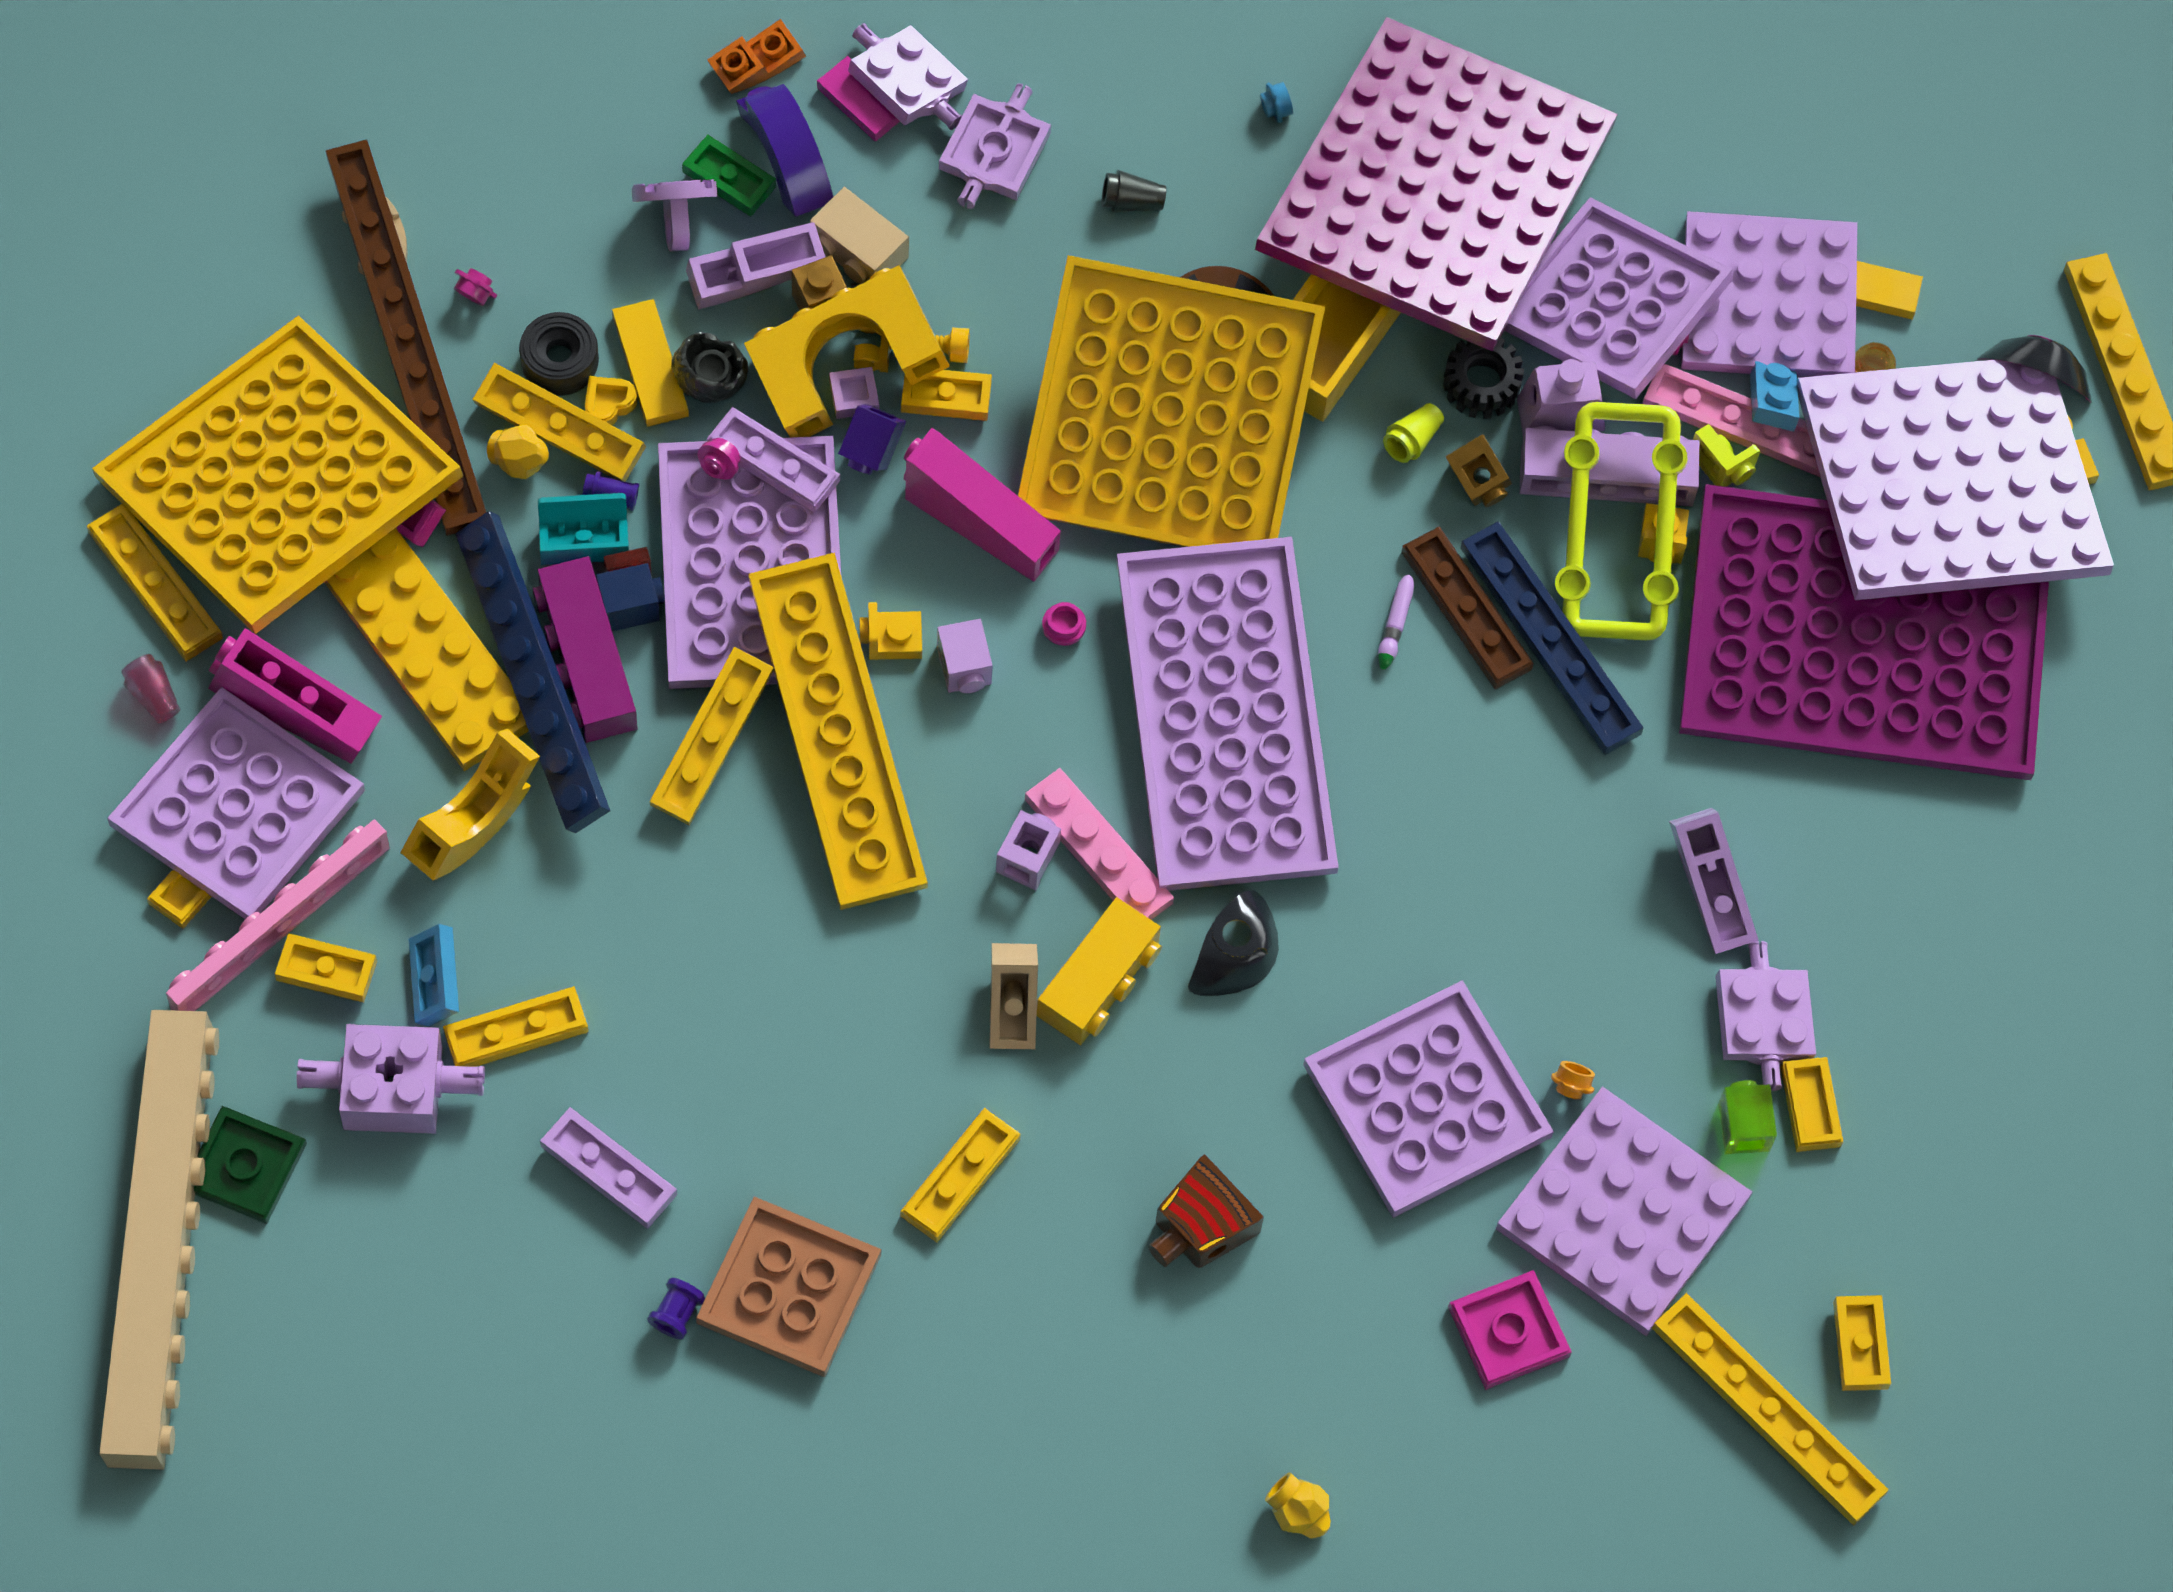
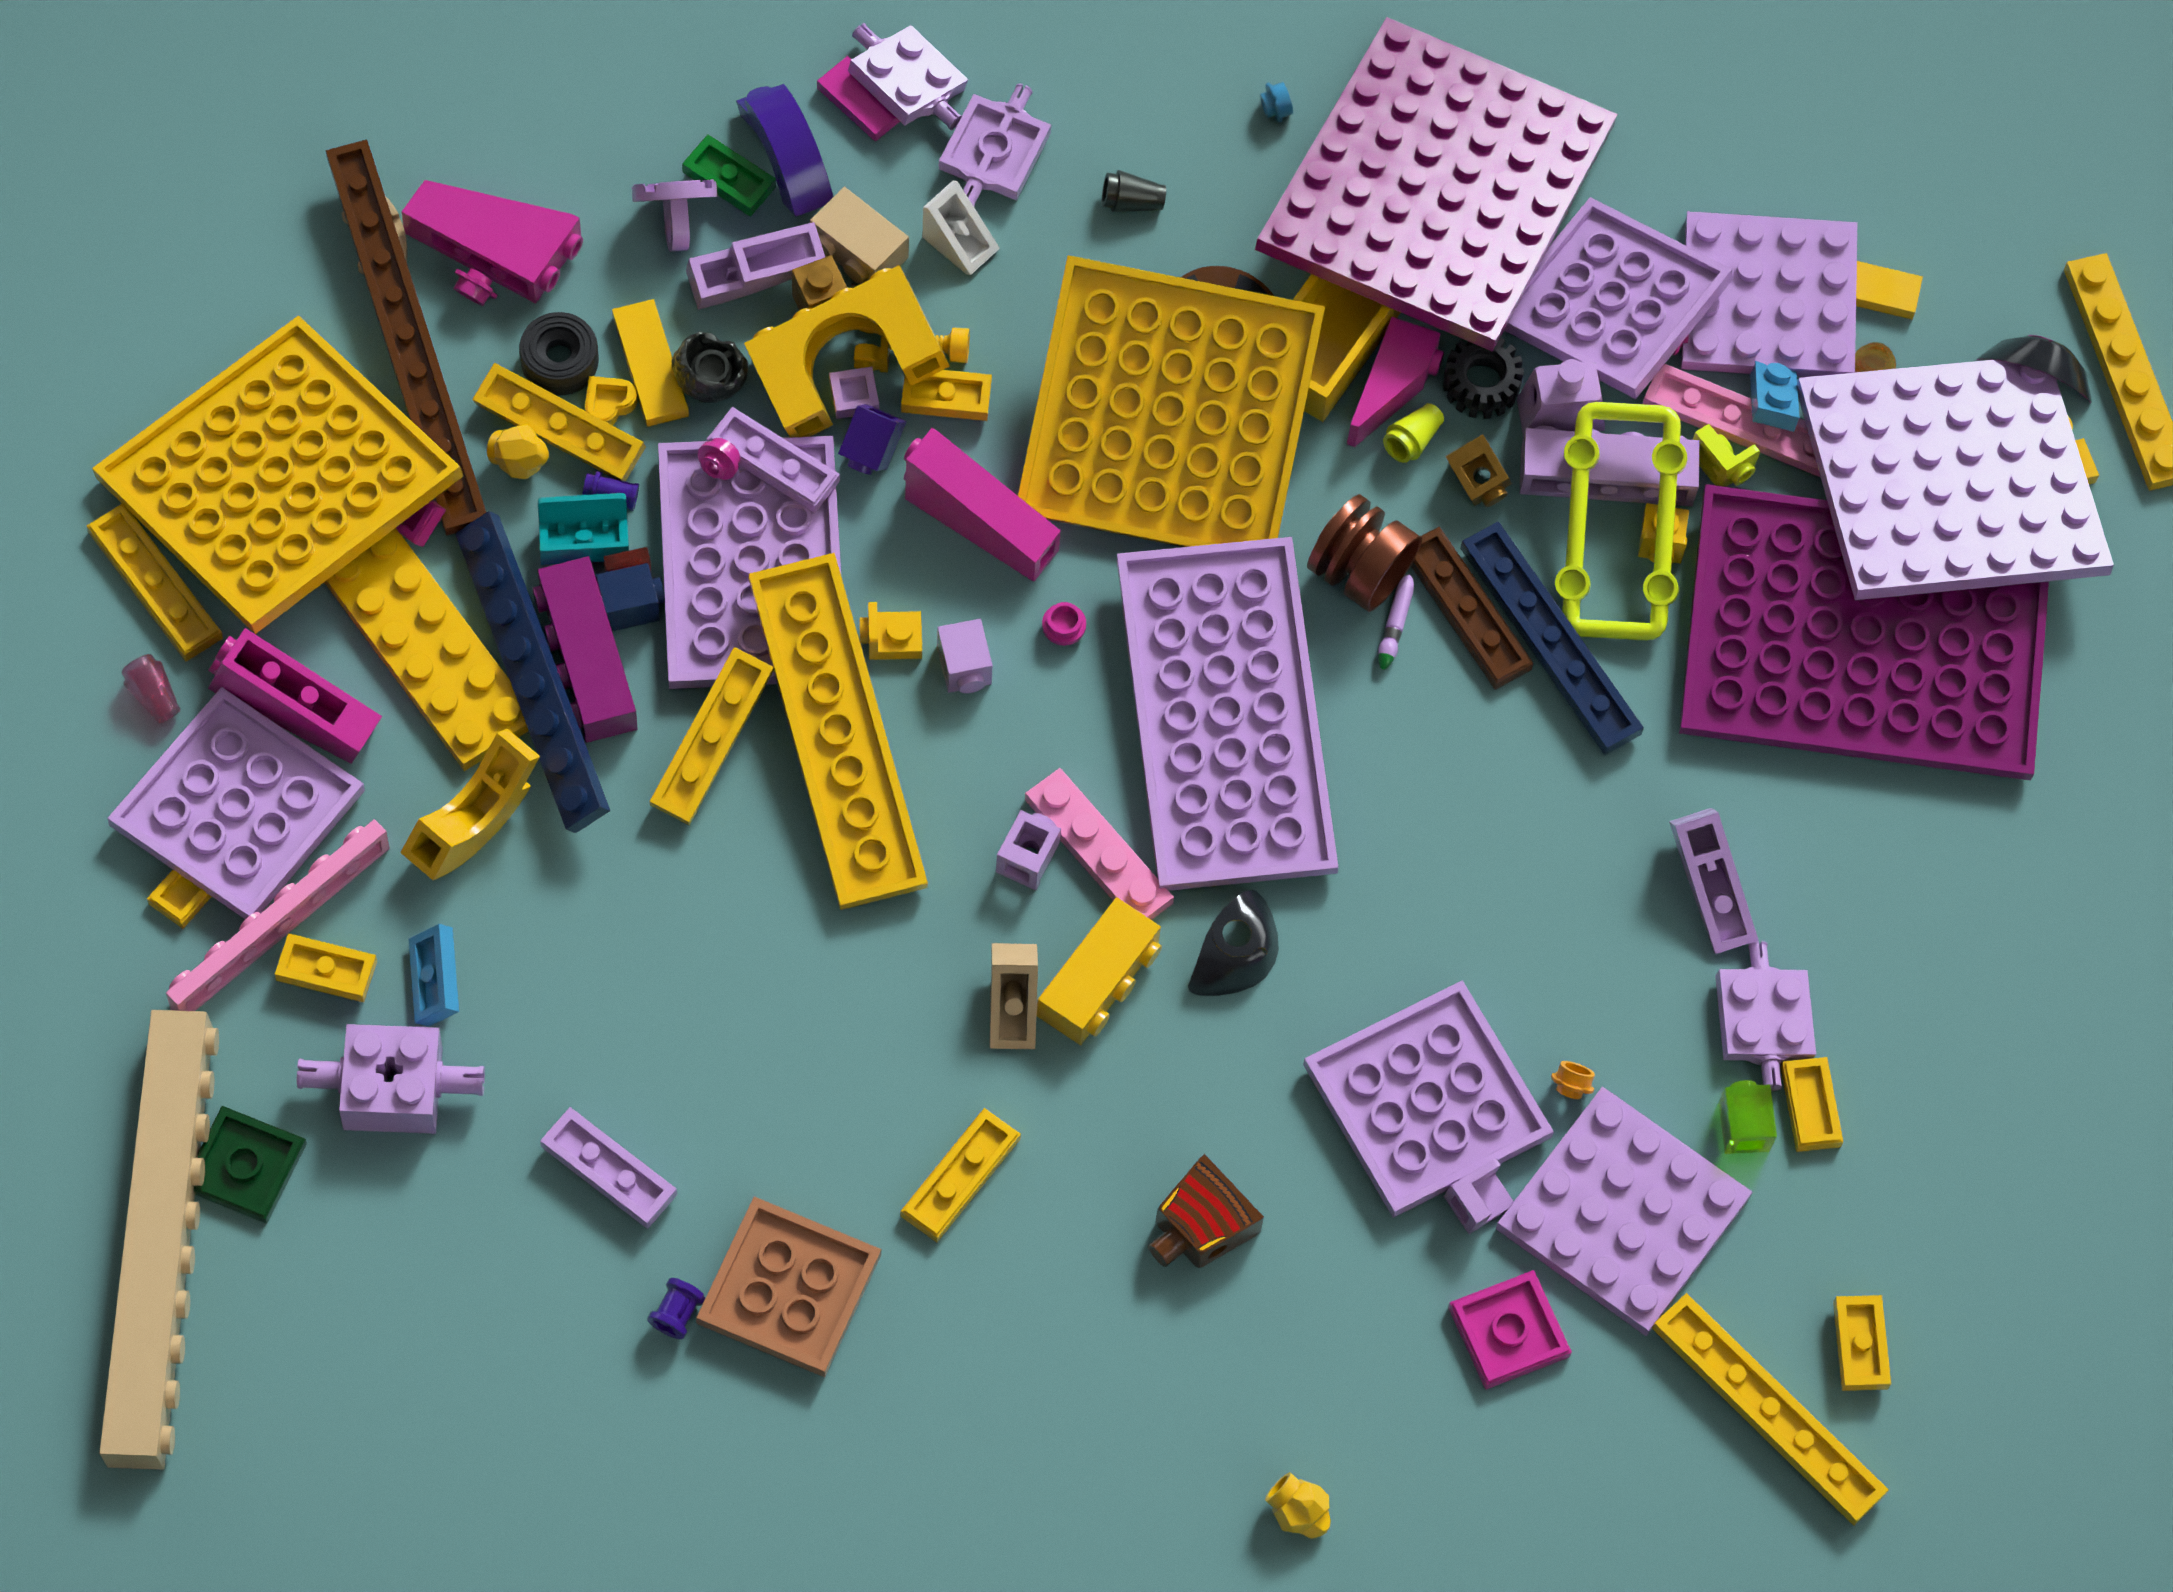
(497, 236): none -> dark pink slope
(516, 1028): yellow tile -> none
(760, 58): orange slope -> none
(957, 229): none -> white slope
(1357, 548): none -> copper wheel
(1396, 376): none -> dark pink slope
(1479, 1197): none -> lavender panel

